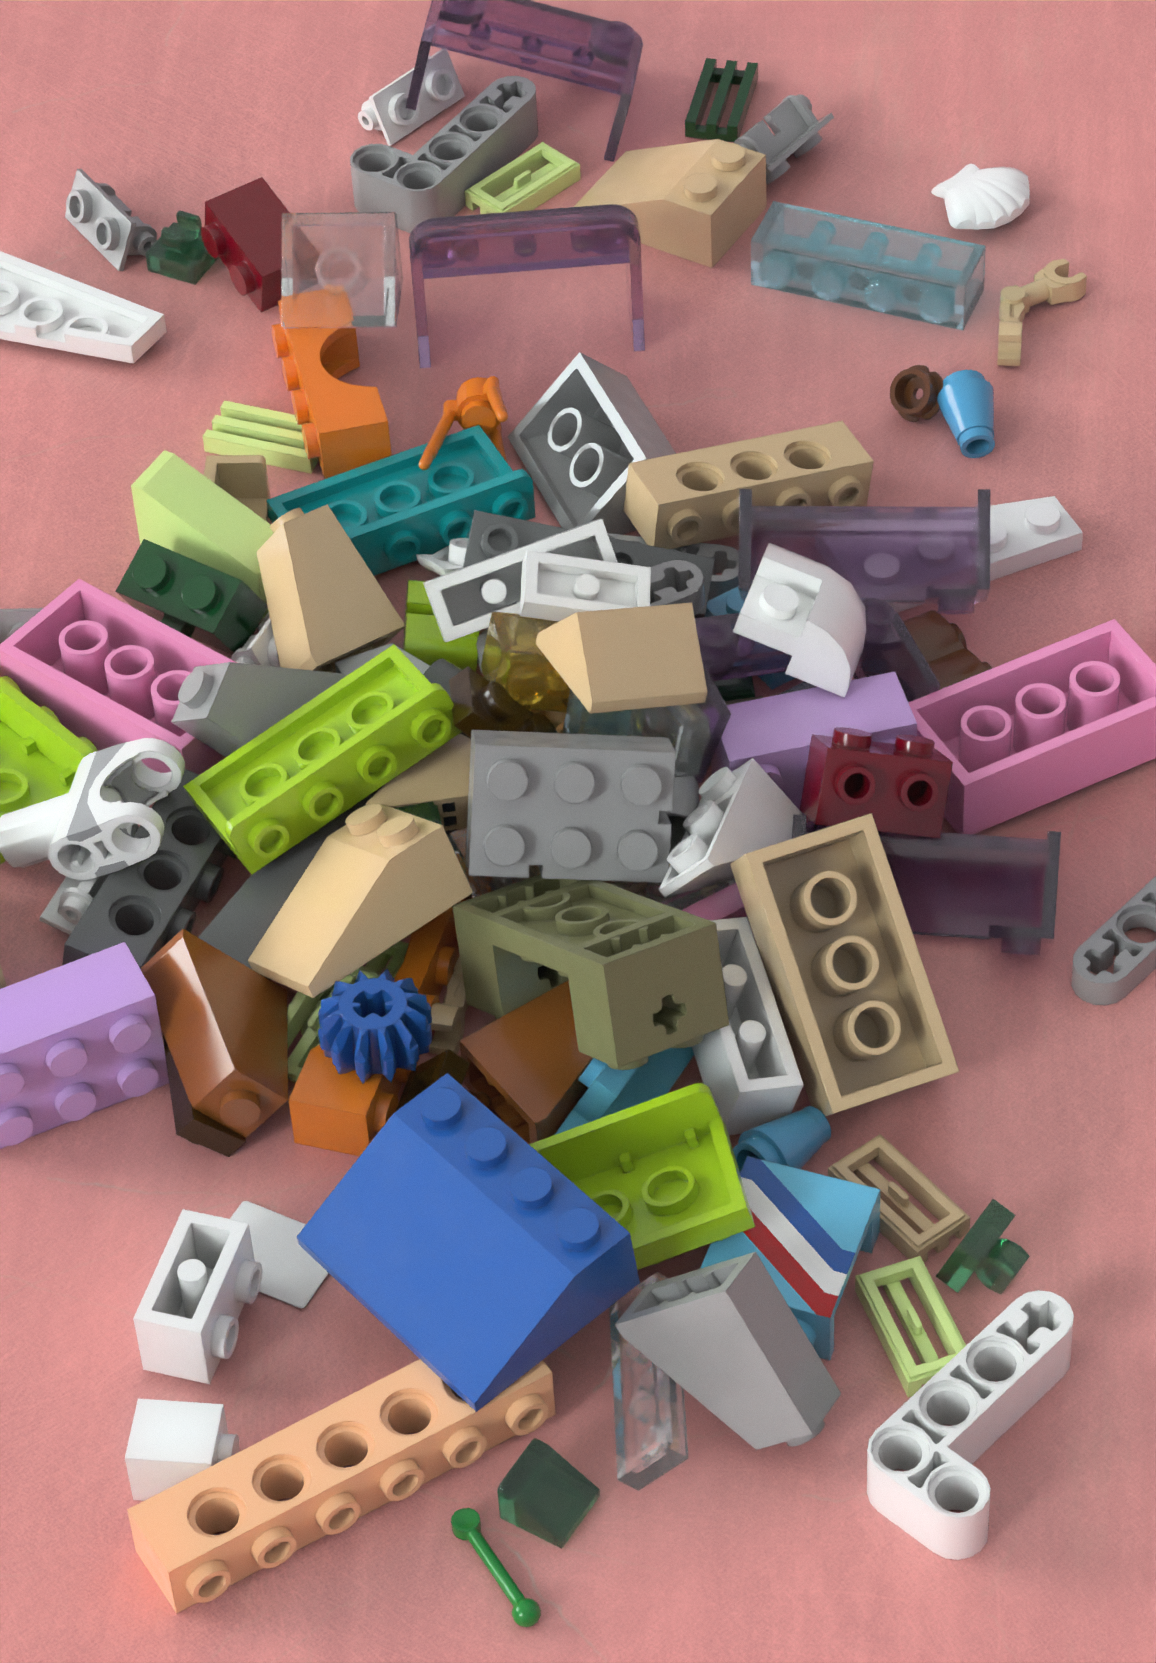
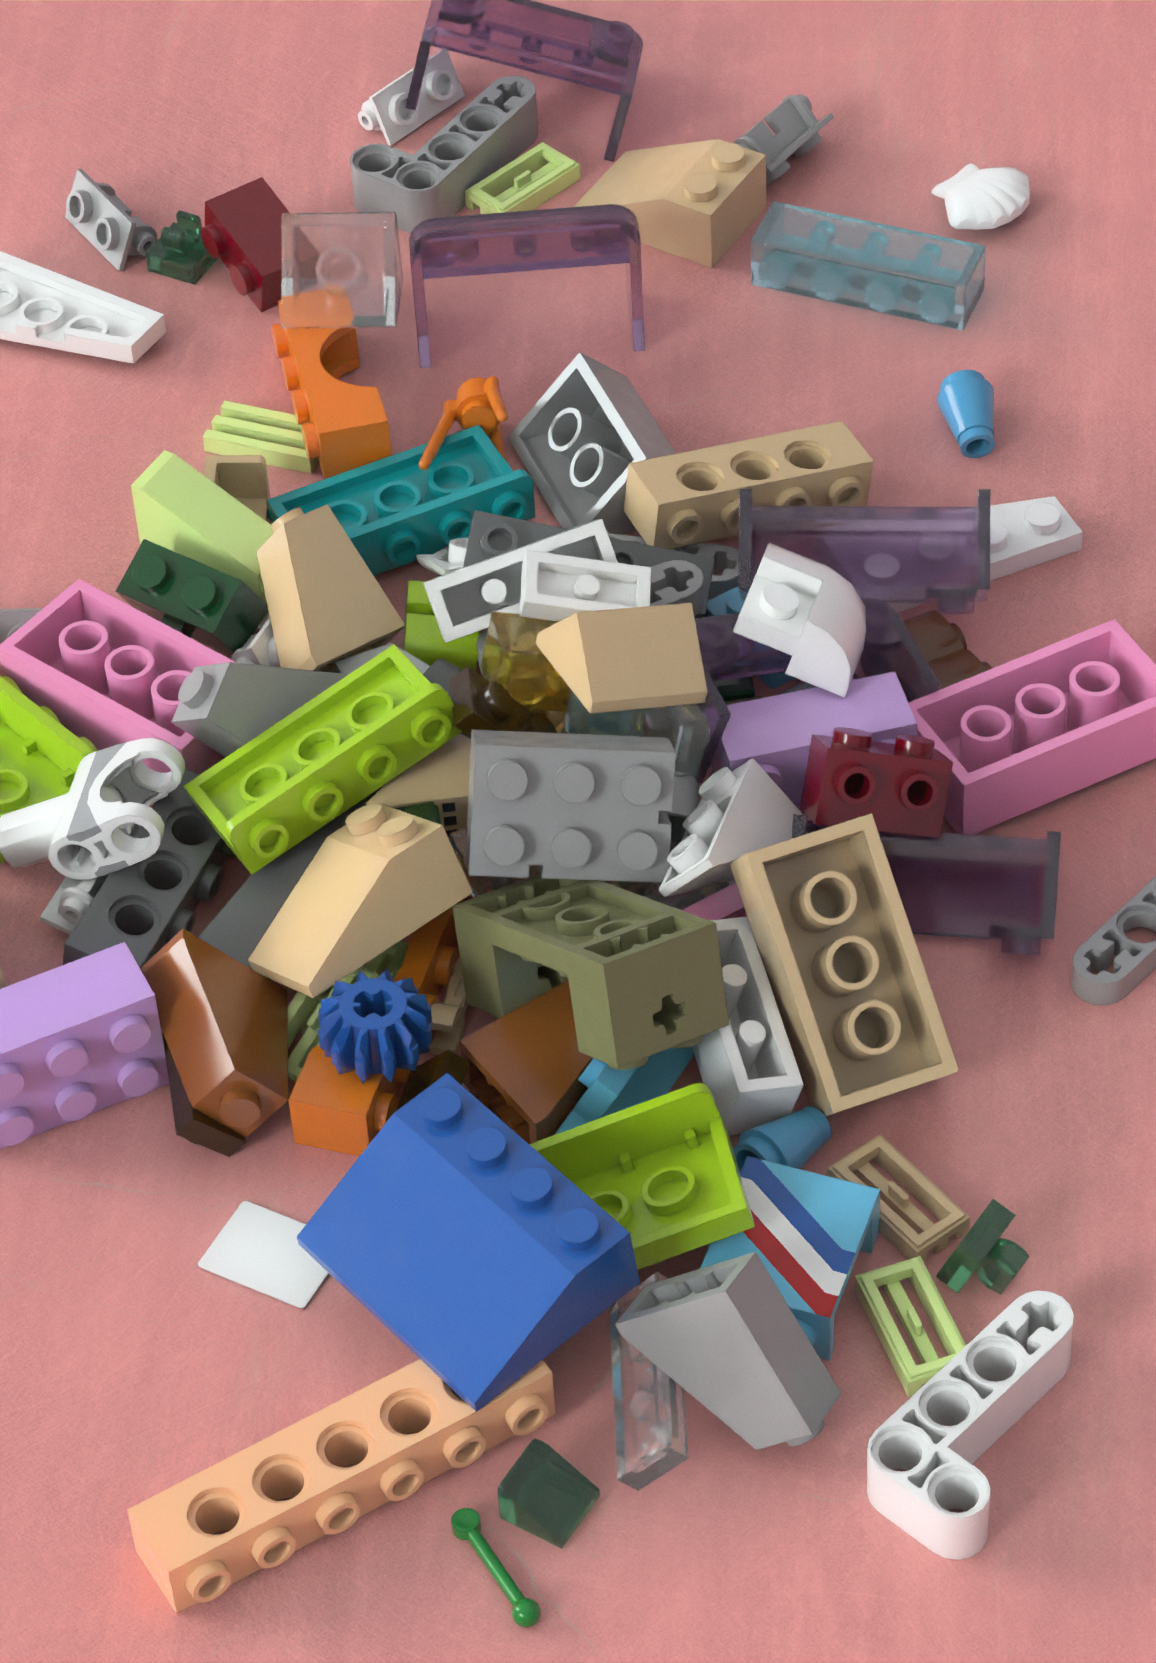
(174, 1443): white brick -> none
(197, 1297): white brick -> none
(726, 78): dark green tile -> none
(904, 391): reddish brown plate -> none
(1049, 285): tan piece -> none

